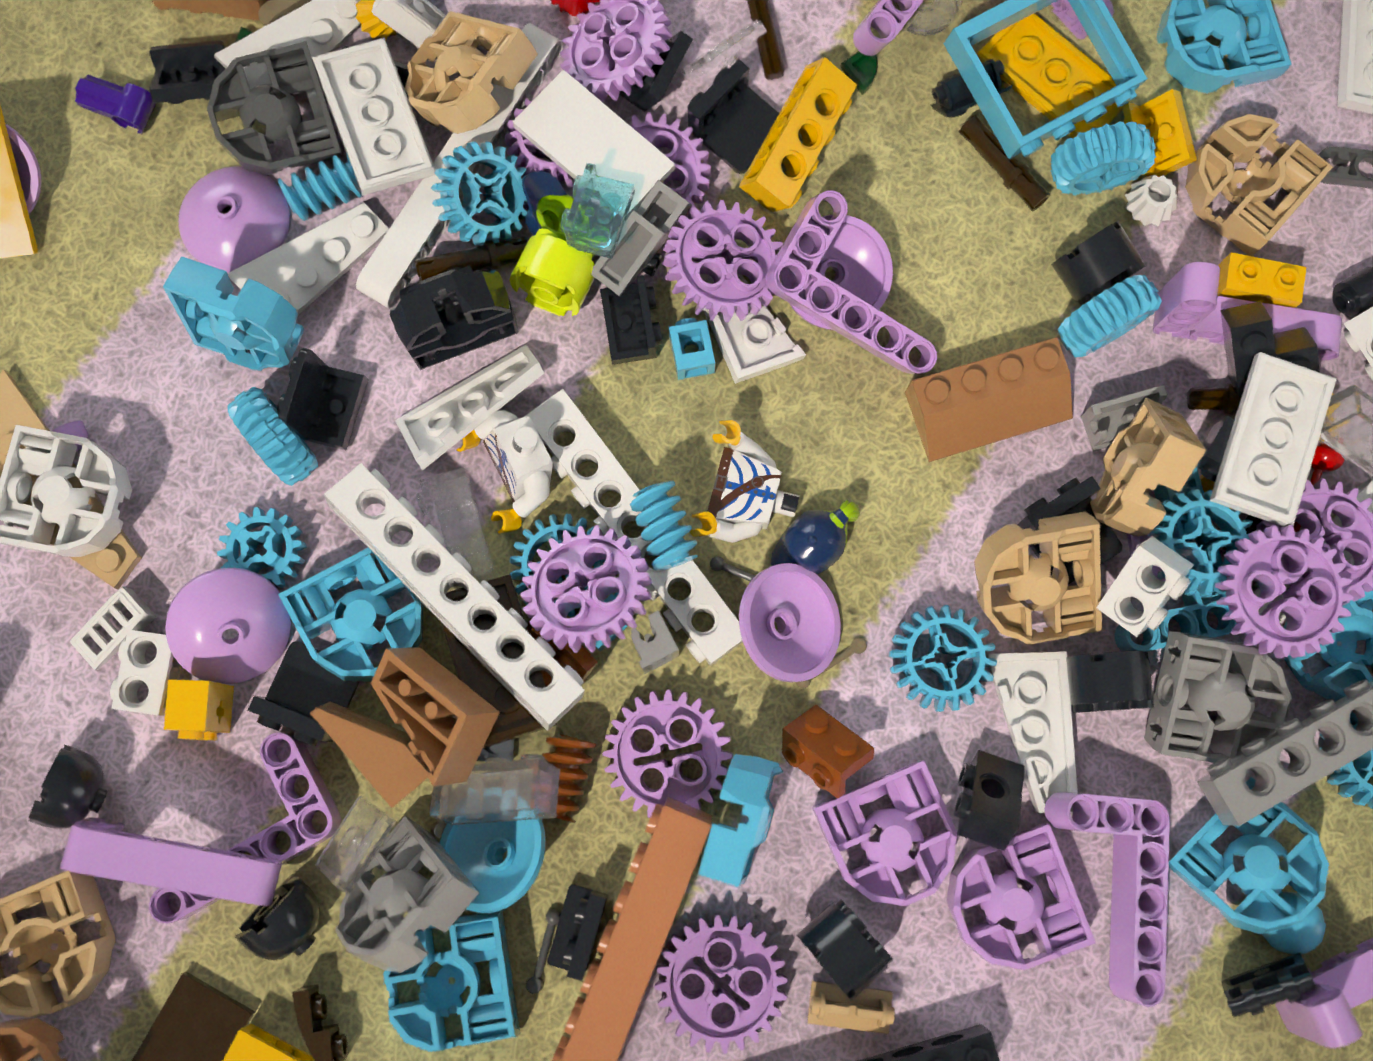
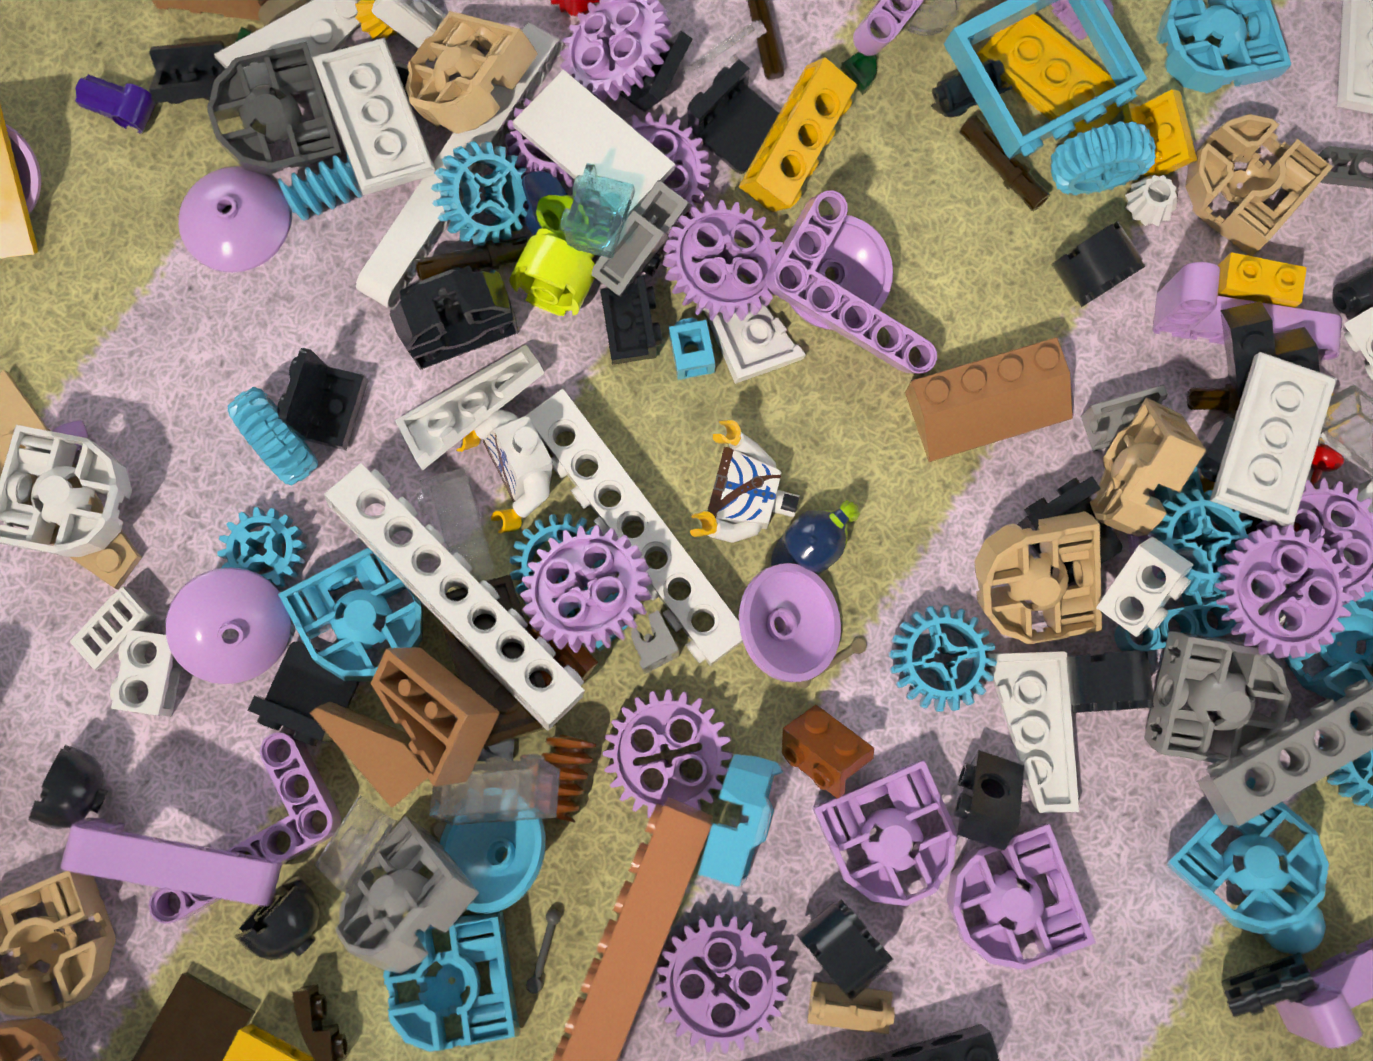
(198, 709): yellow brick -> none
(222, 320): medium azure connector -> none
(315, 259): white wing -> none
(577, 930): black bracket -> none
(663, 526): medium azure piece -> none
(718, 564): dark grey hinge -> none
(1109, 315): medium azure gear -> none
(1130, 919): lavender beam -> none

